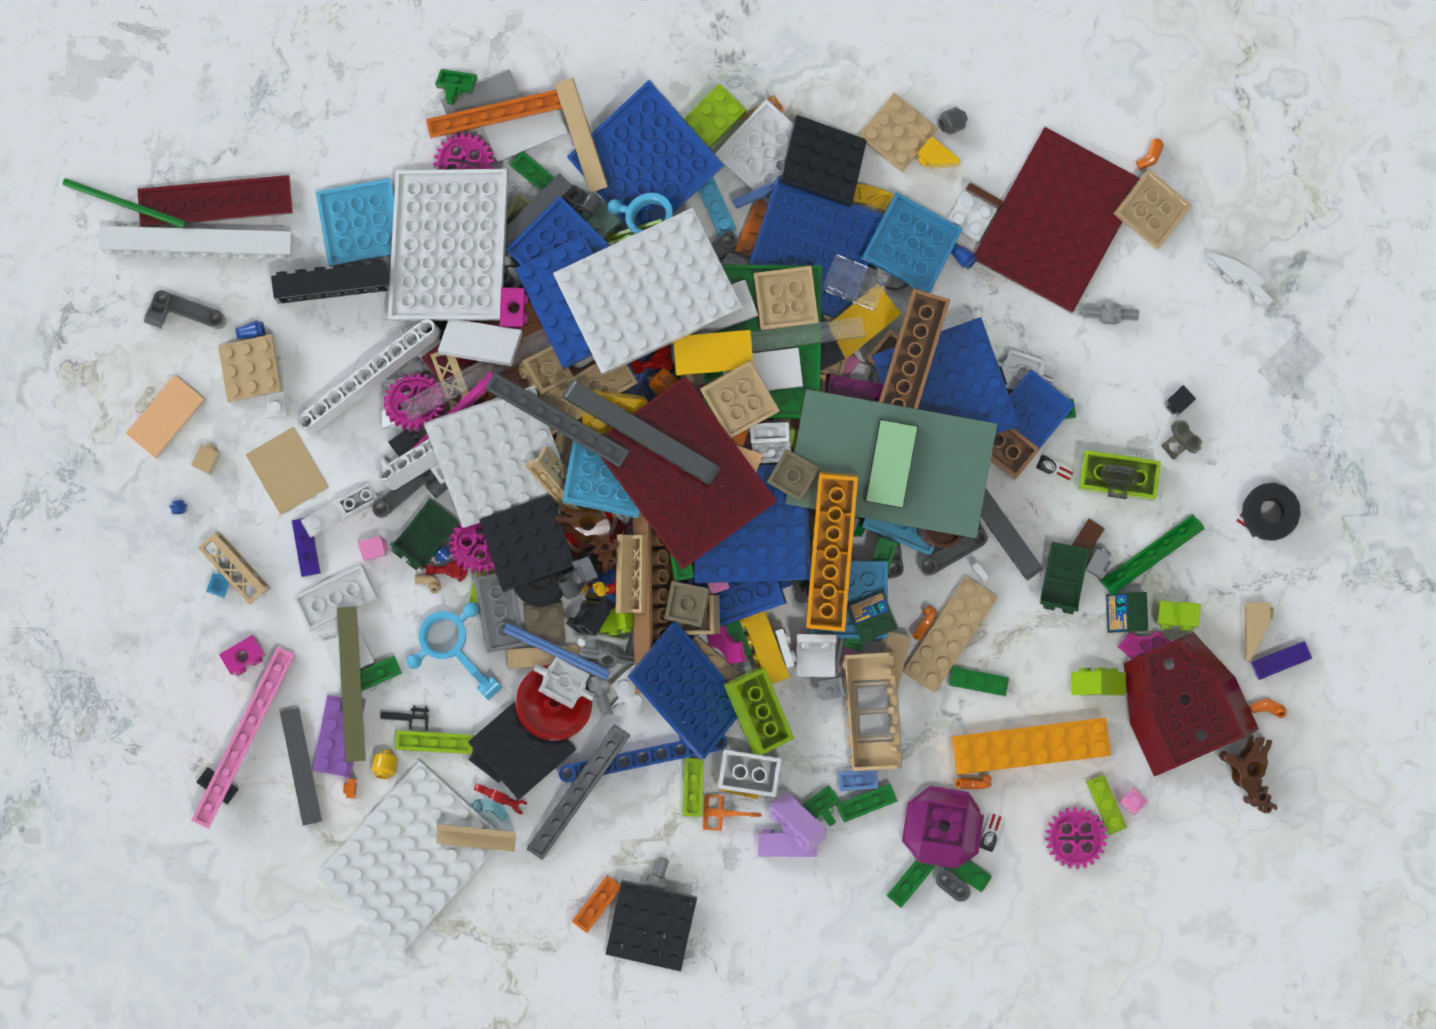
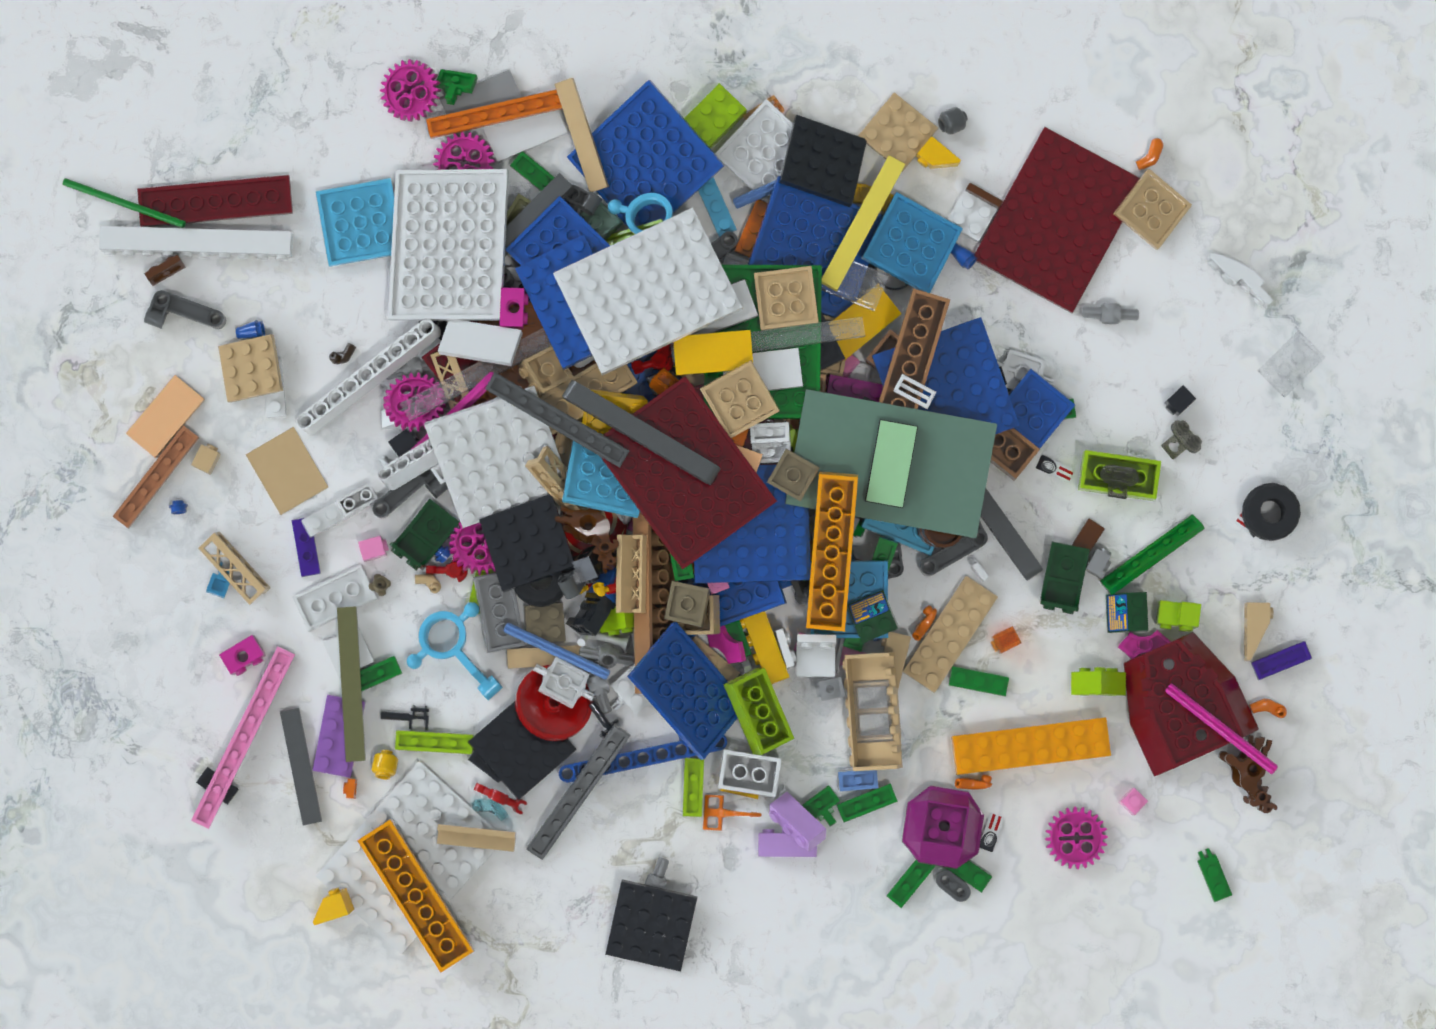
(156, 477): none -> nougat plate
(164, 270): none -> reddish brown plate
(331, 283): black brick -> none
(333, 906): none -> yellow slope
(342, 357): none -> dark brown arm
(378, 579): none -> dark tan plate
(416, 895): none -> light orange brick
(417, 106): none -> dark pink gear
(596, 904): orange plate -> none
(601, 717): none -> black piece
(862, 223): none -> light yellow tile
(929, 399): none -> white tile
(1005, 640): none -> clear orange brick
(1106, 804): lime plate -> none
(1214, 876): none -> green hinge
(1221, 728): none -> dark pink axle

